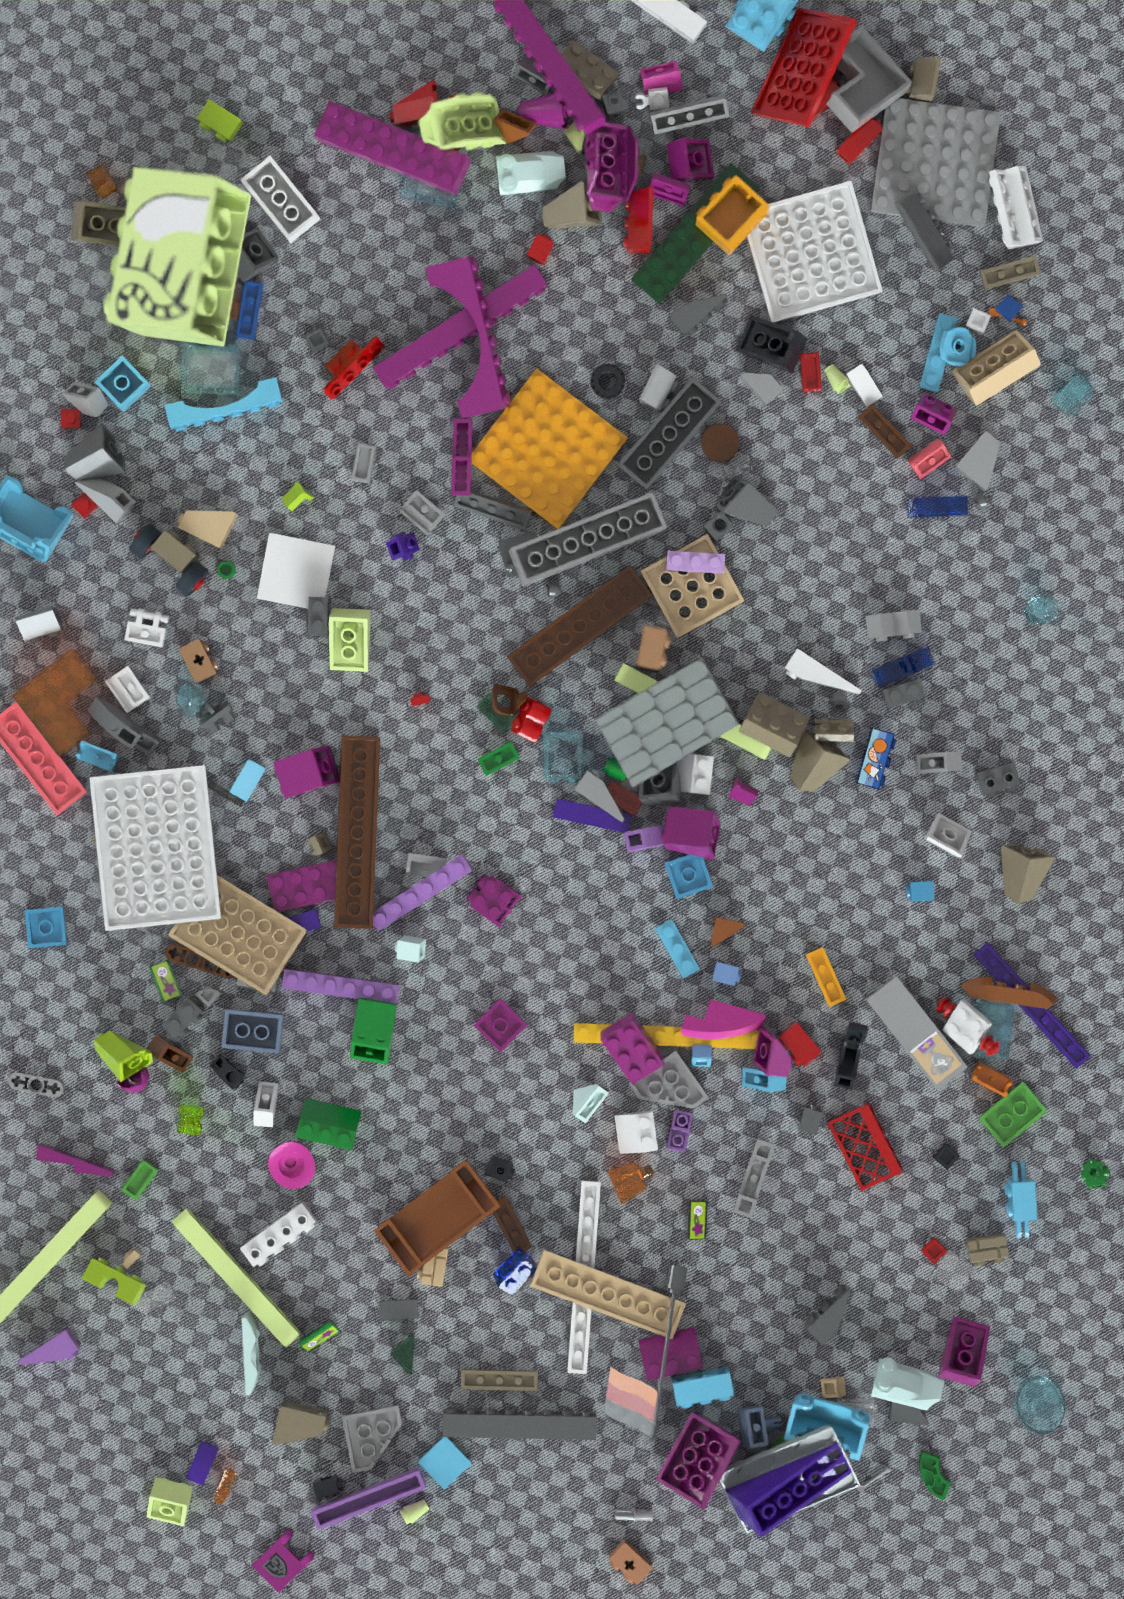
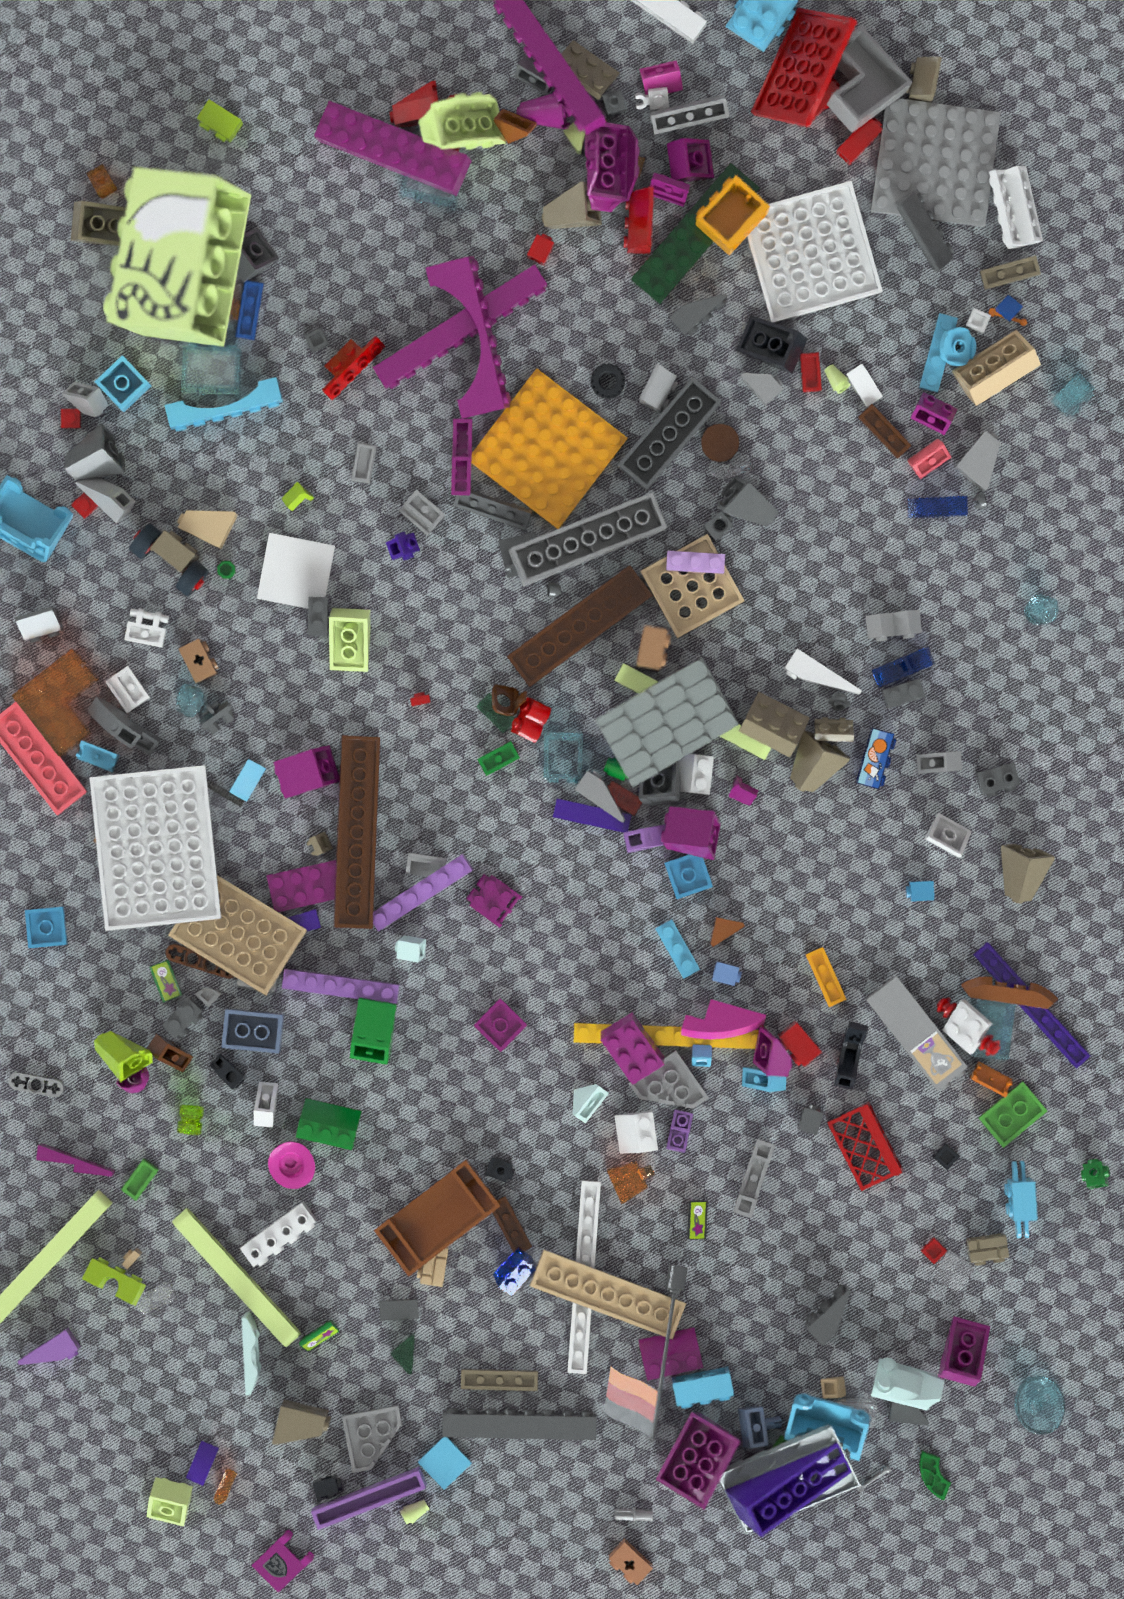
(280, 199): white brick -> none
(530, 172): light aqua slope -> none

